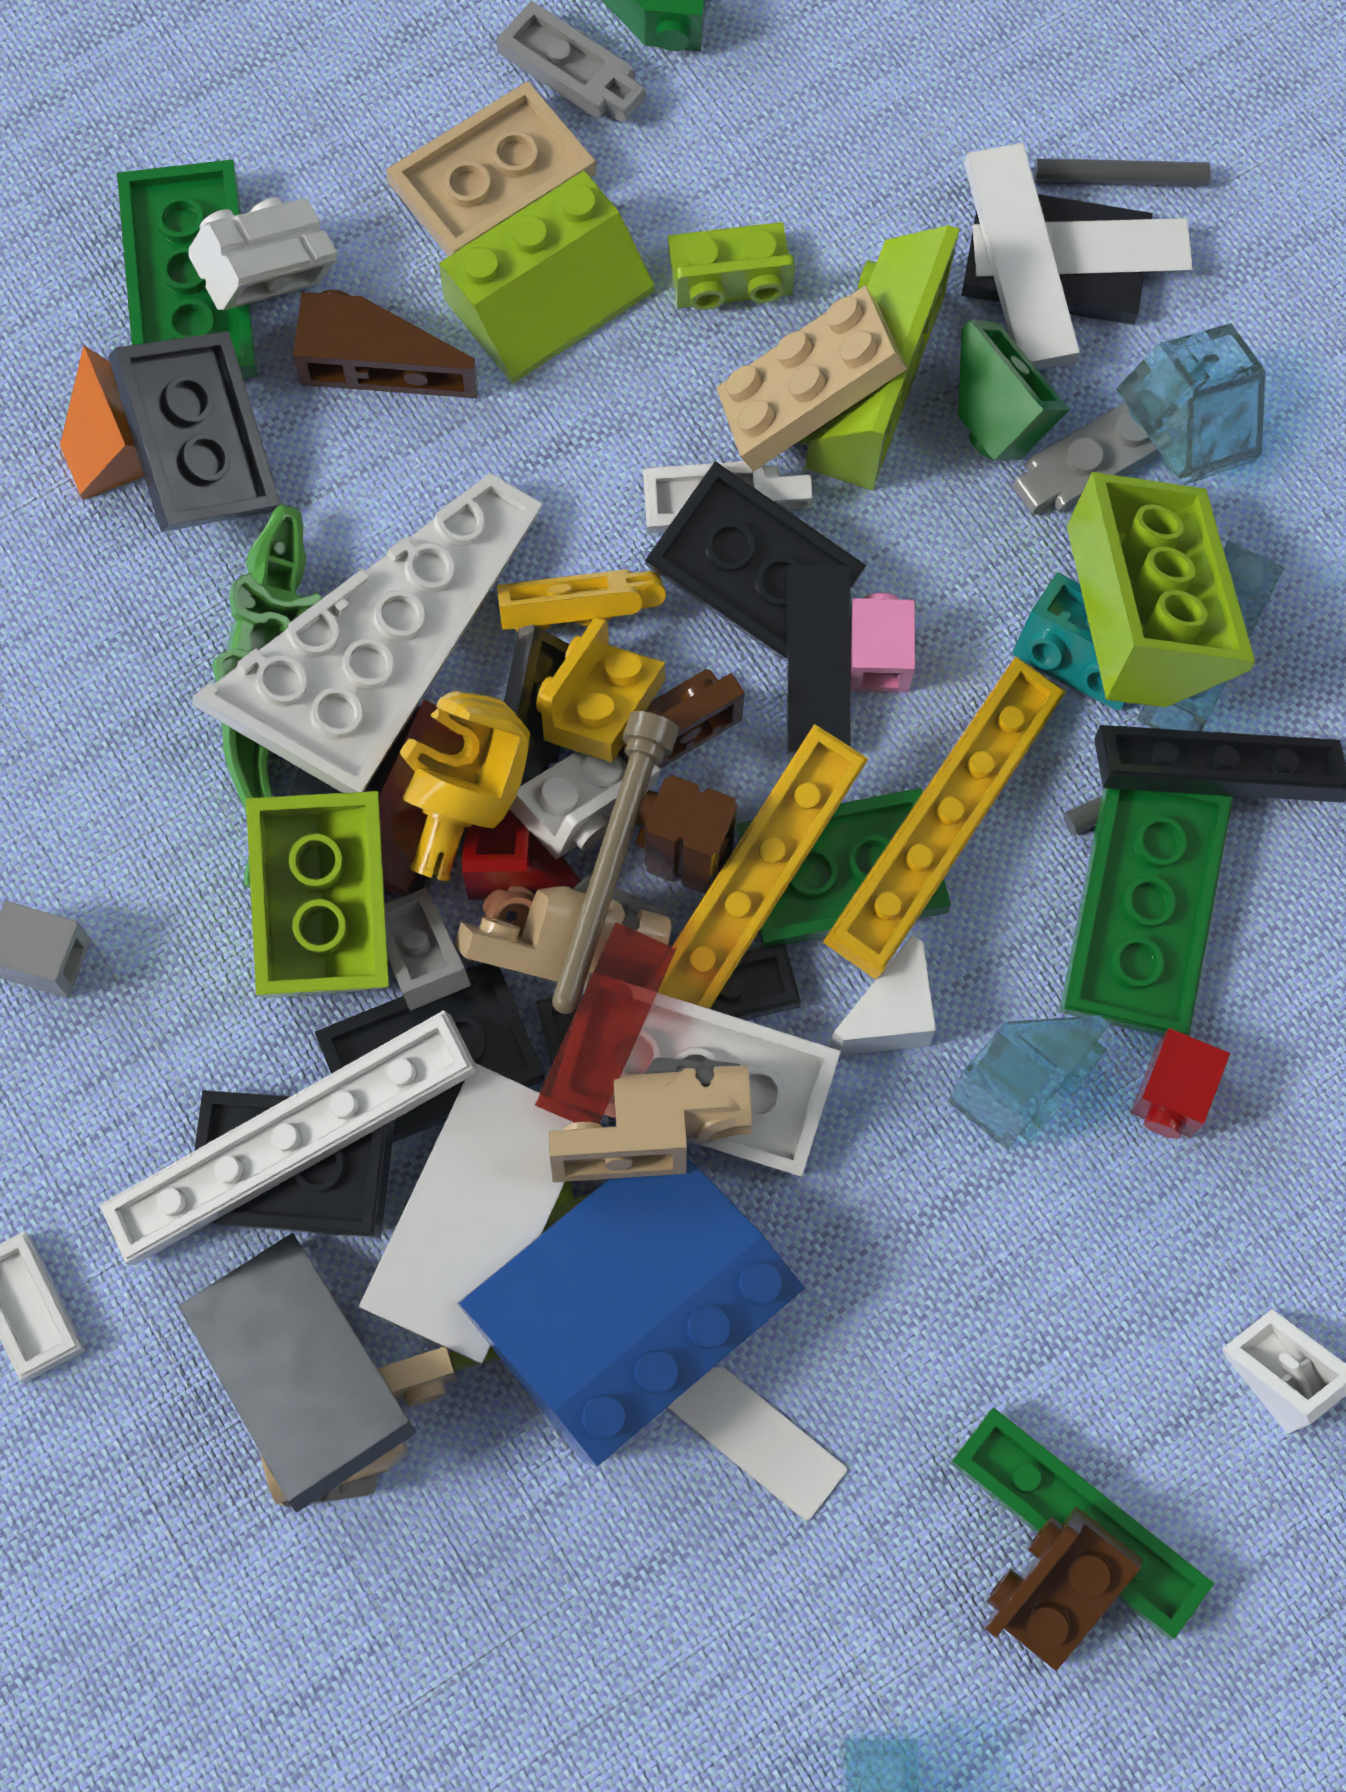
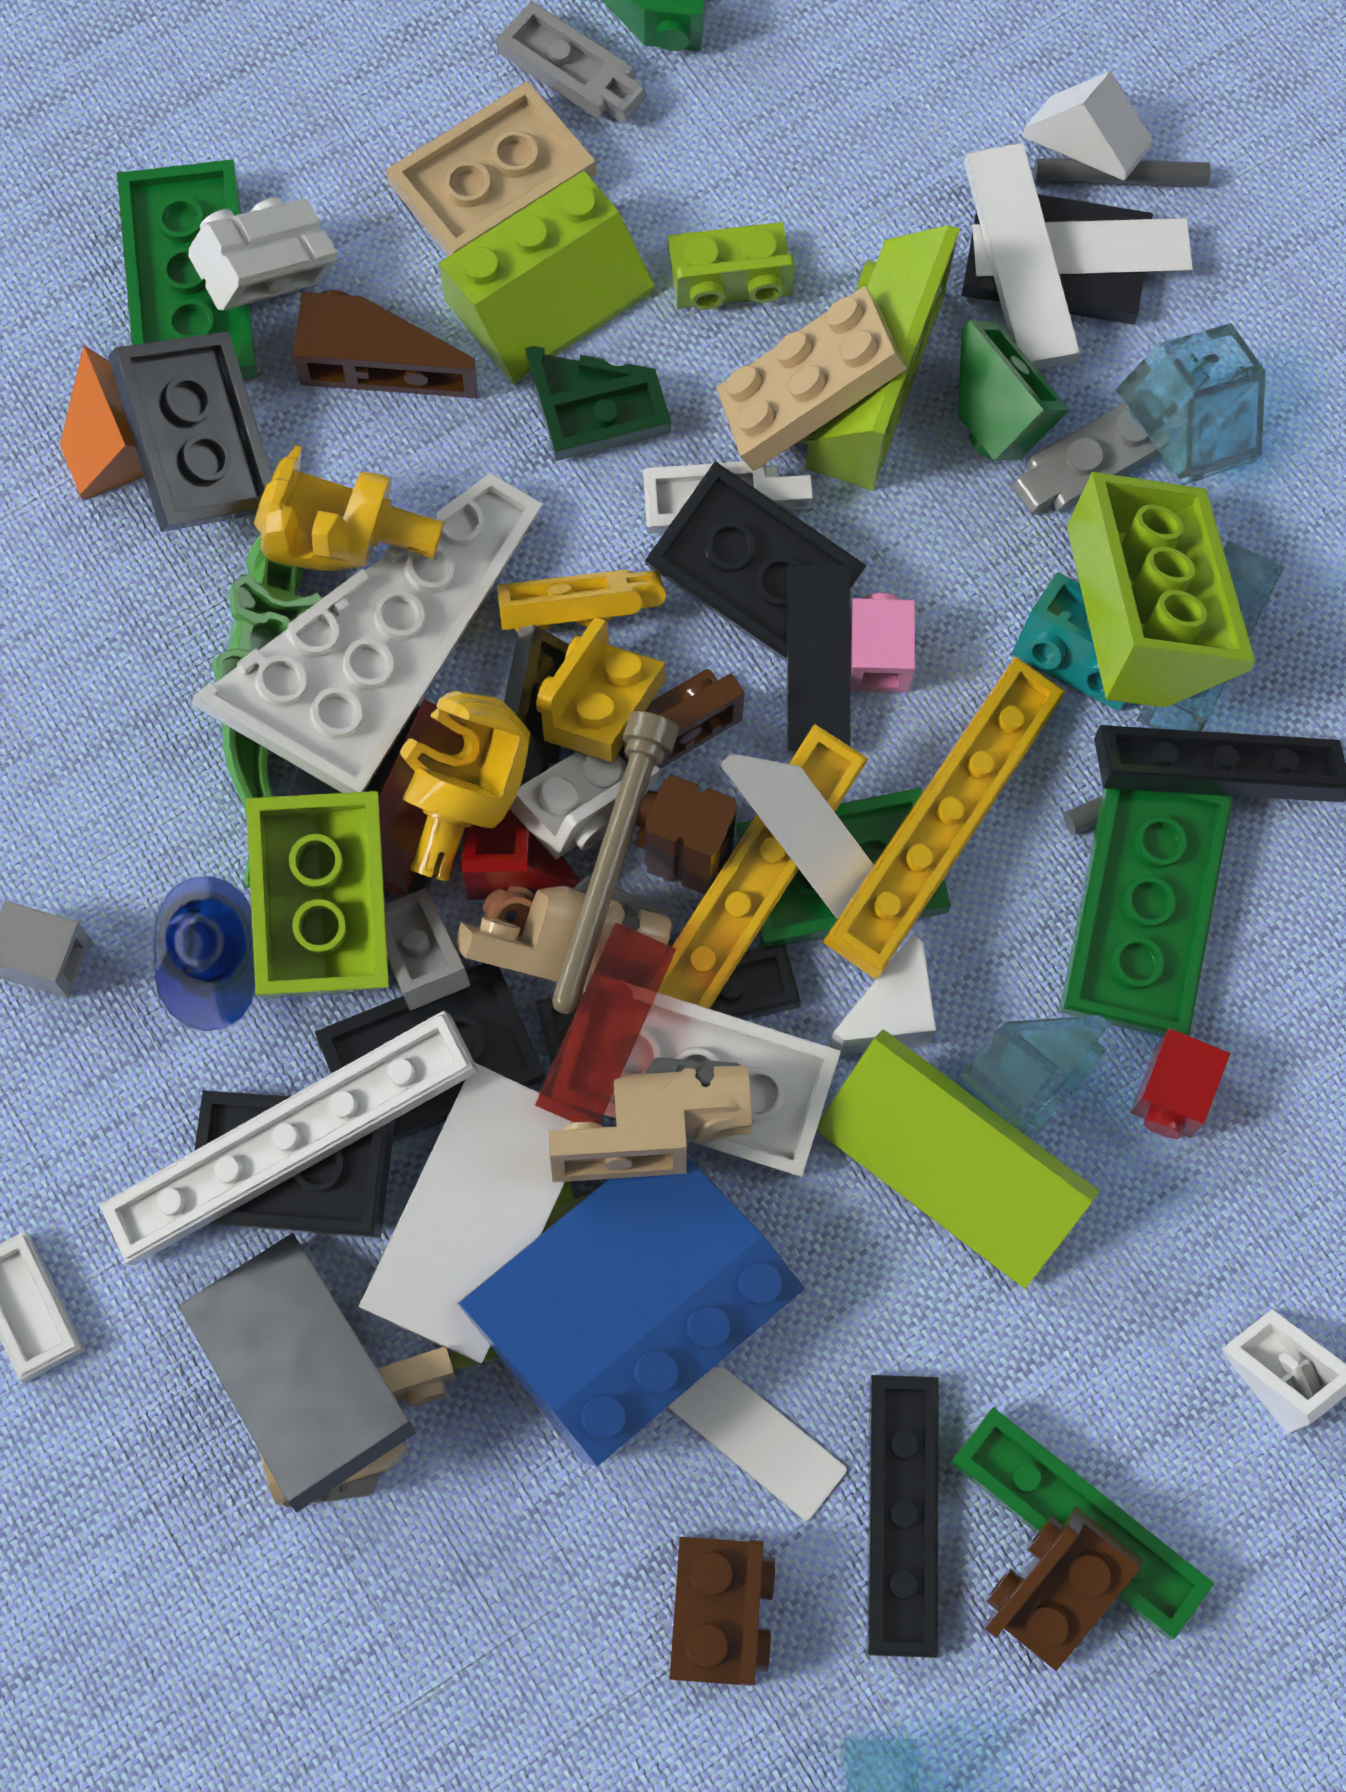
(204, 953): none -> clear blue piece
(334, 526): none -> yellow piece
(595, 403): none -> dark green wing
(719, 1611): none -> reddish brown bracket
(802, 826): none -> white sticker
(903, 1517): none -> black tile
(955, 1159): none -> lime tile
(1092, 126): none -> white slope

